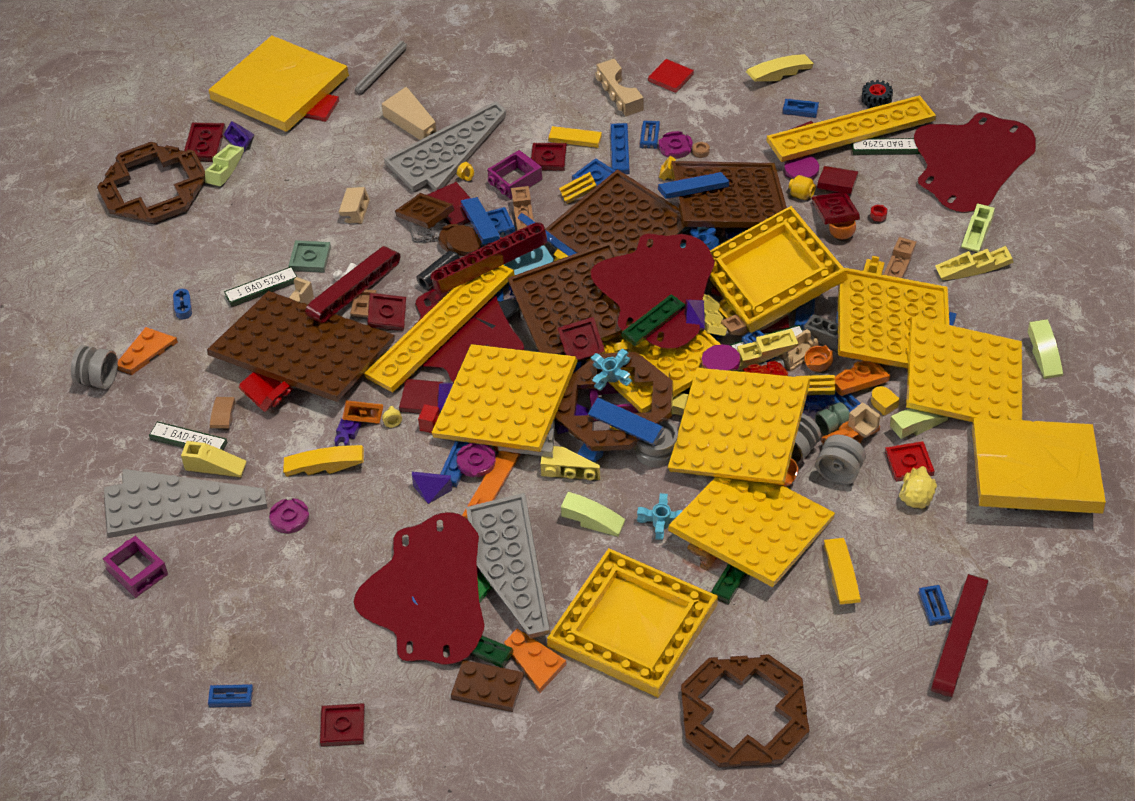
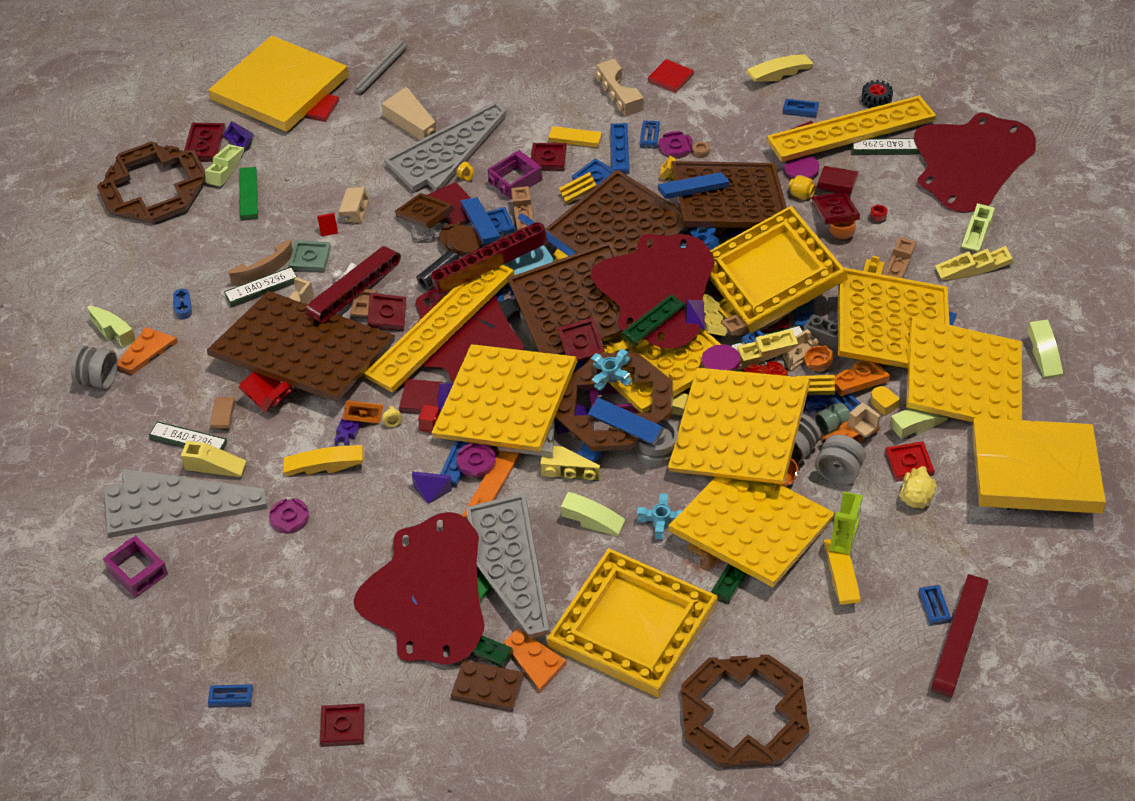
(111, 326): none -> yellowish green slope
(248, 193): none -> green tile
(266, 266): none -> medium nougat slope
(327, 224): none -> red slope
(846, 523): none -> lime panel

